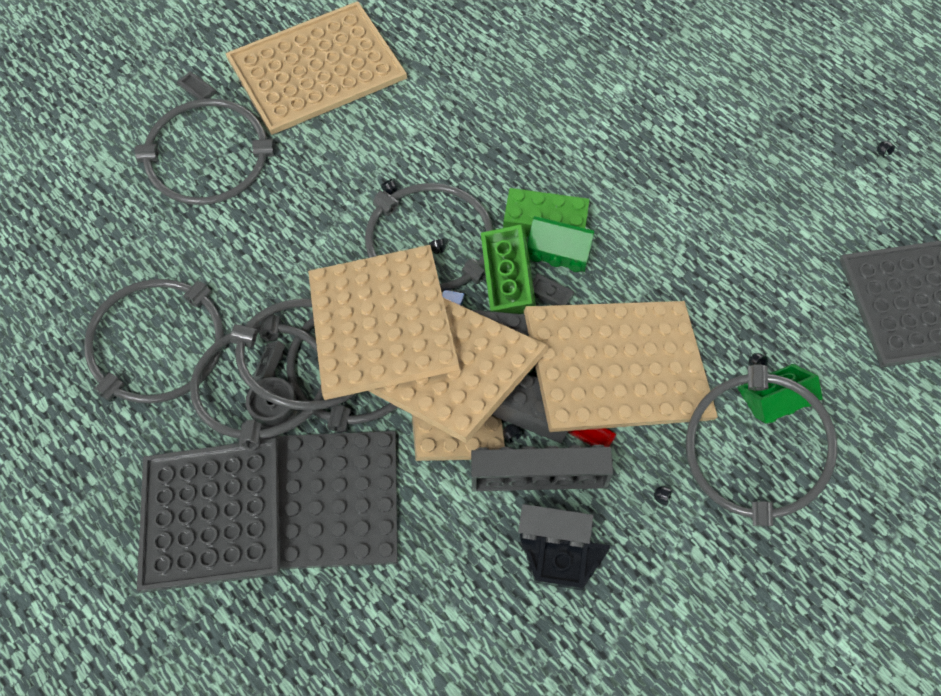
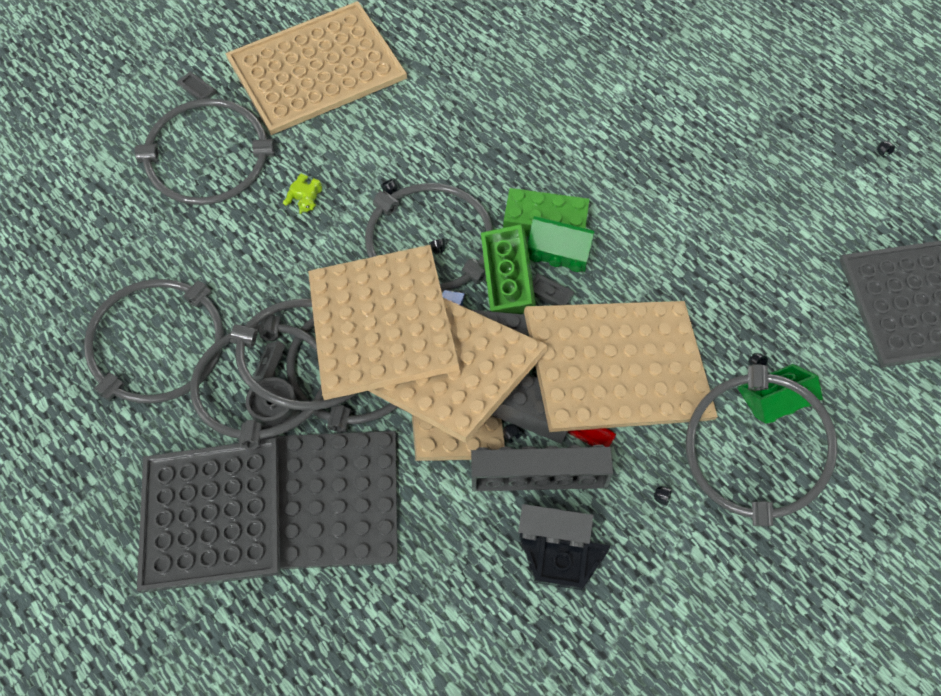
(303, 192): none -> lime animal

